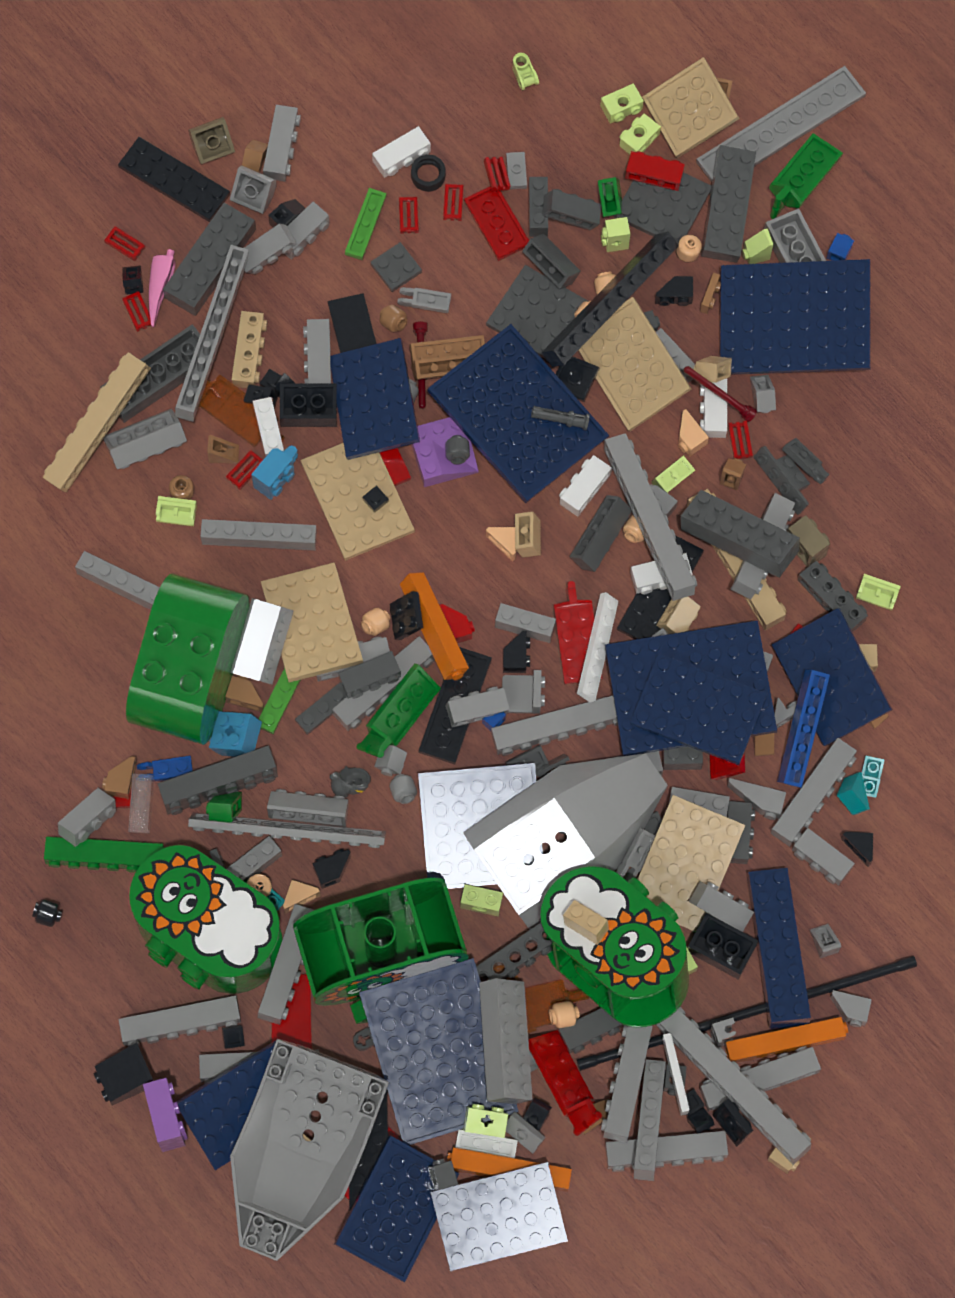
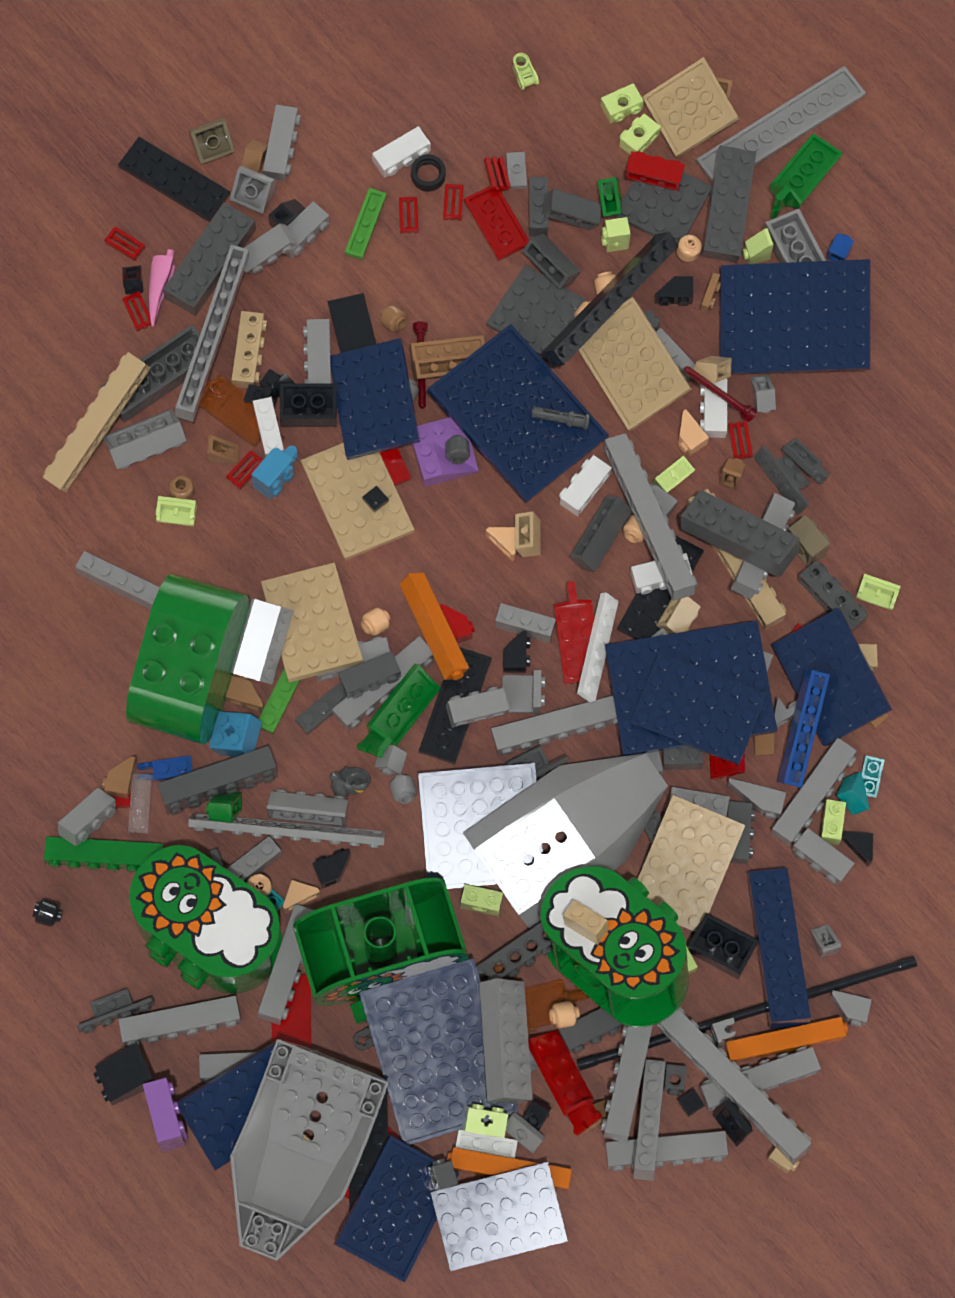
(113, 1007): none -> dark grey bracket
(233, 1036): black plate -> none
(258, 534): light grey brick -> none
(396, 267): dark grey plate -> none
(406, 615): black plate -> none
(425, 299): light grey hinge -> none
(494, 721): blue slope -> none
(578, 376): black tile -> none
(636, 854): light grey hinge -> none
(675, 1074): white tile -> none
(700, 1120): black tile -> none
(721, 905): light grey brick -> none
(833, 821): none -> yellowish green brick

